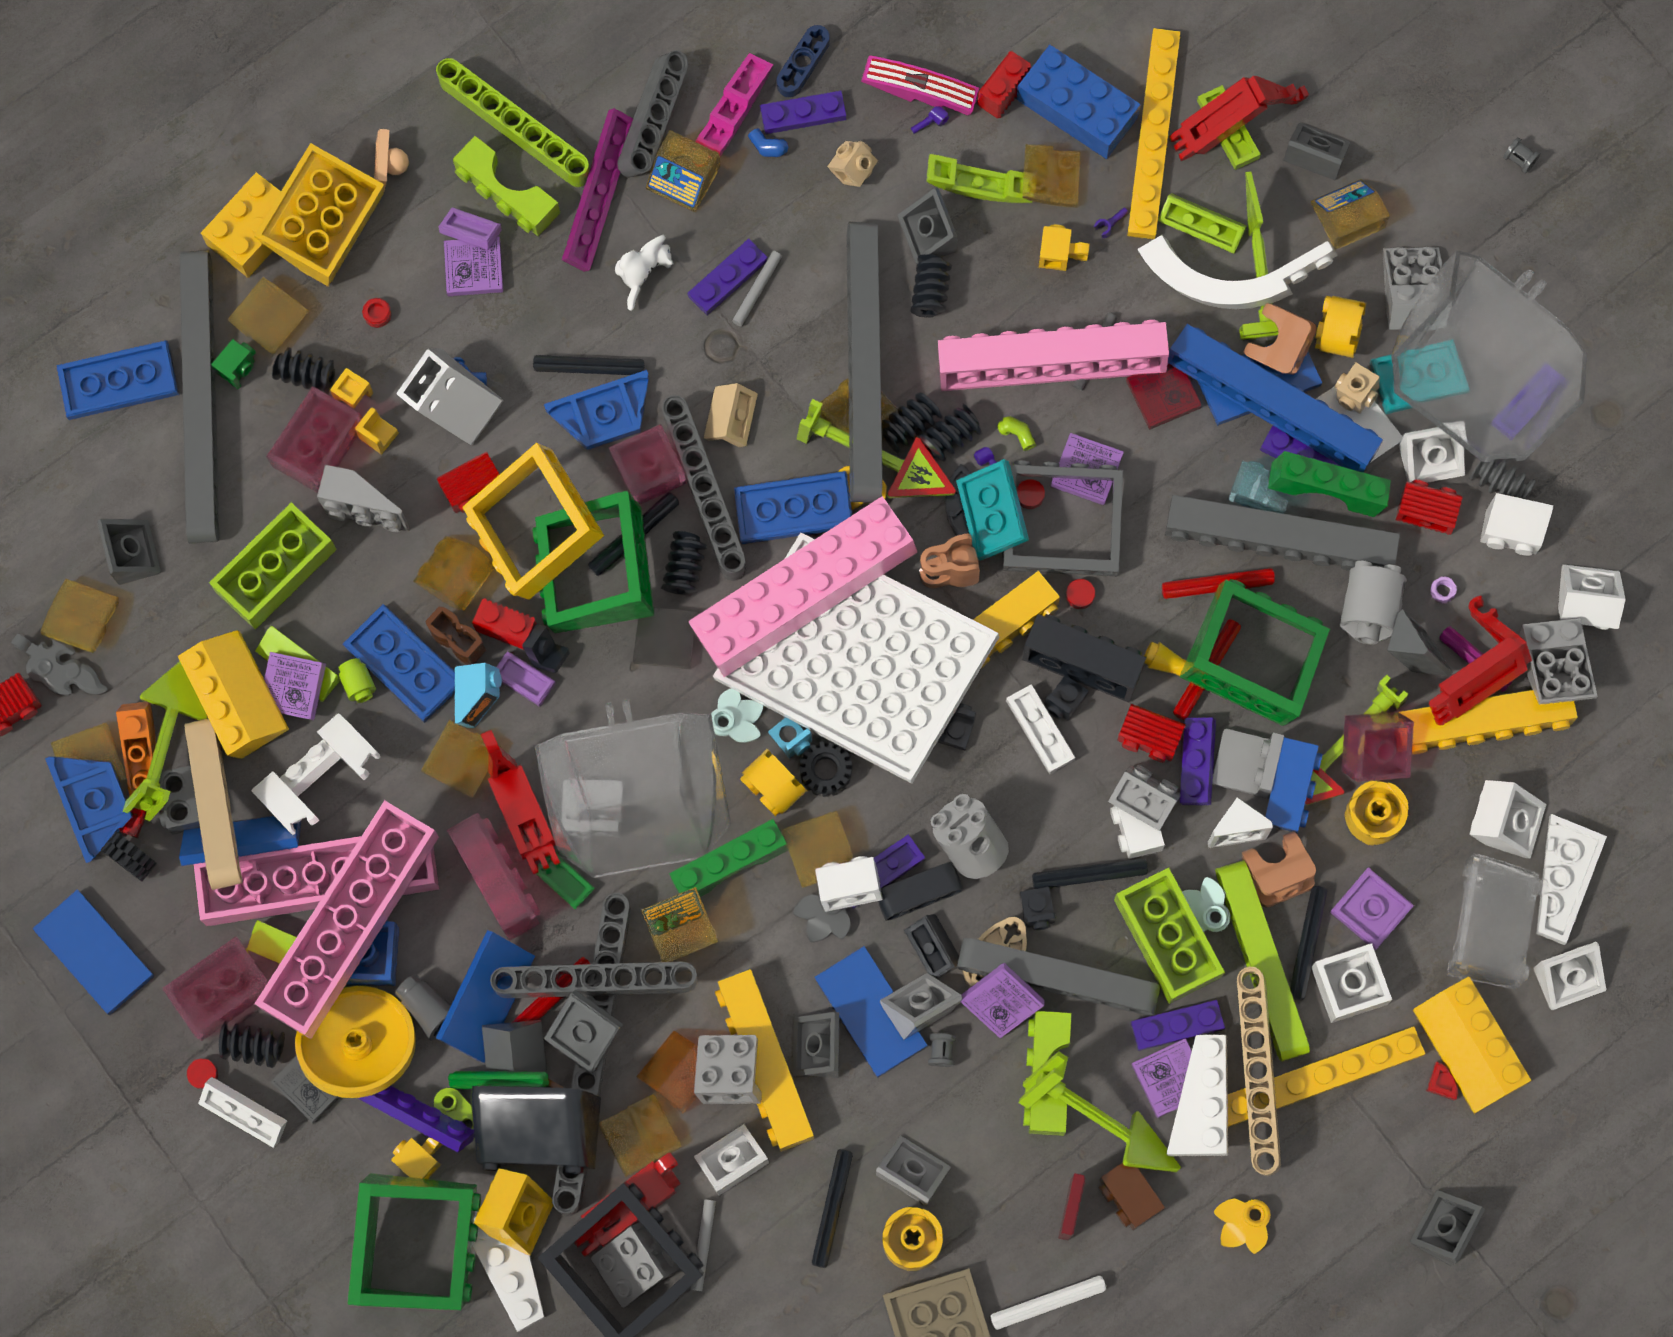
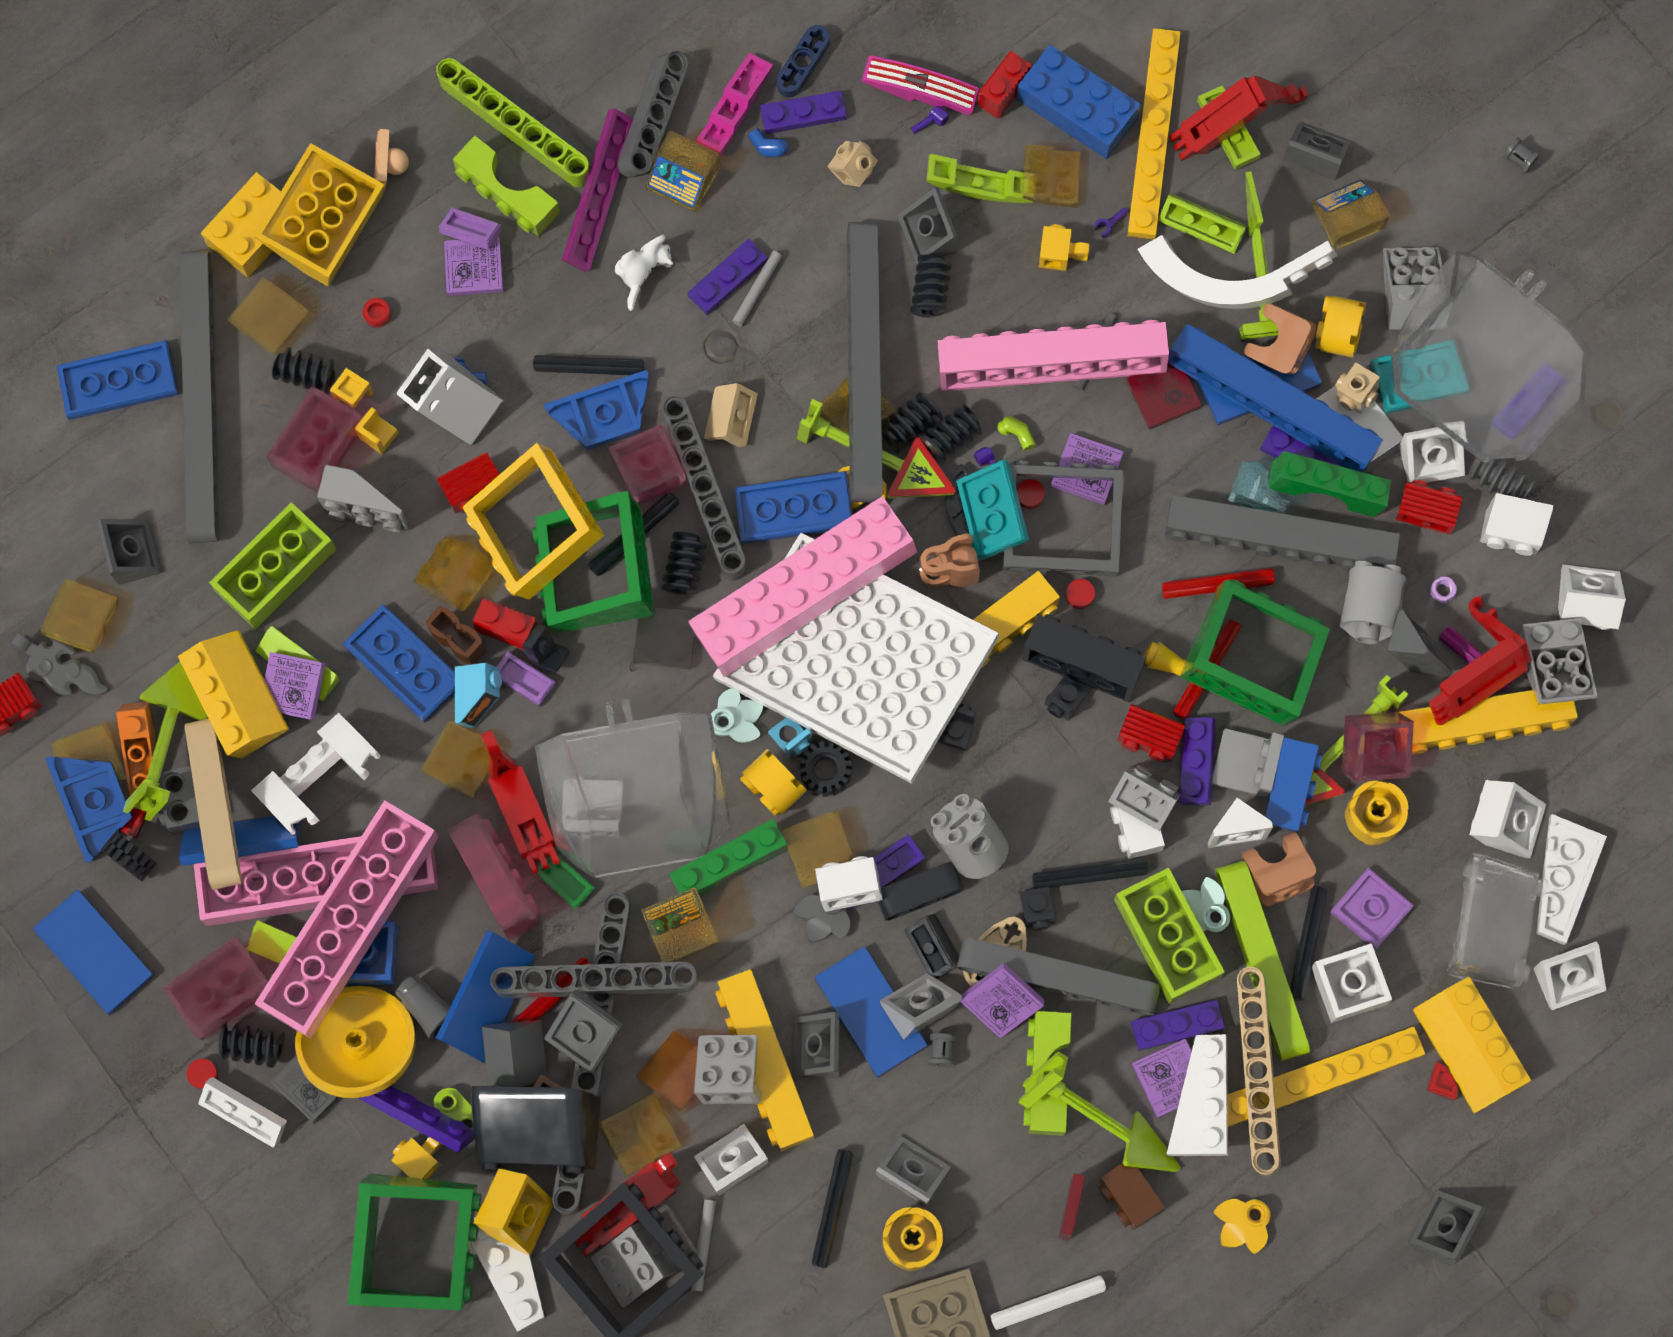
(234, 362): green brick -> none
(356, 680): lime brick -> none
(467, 1079): green axle -> none
(1040, 729): white plate -> none

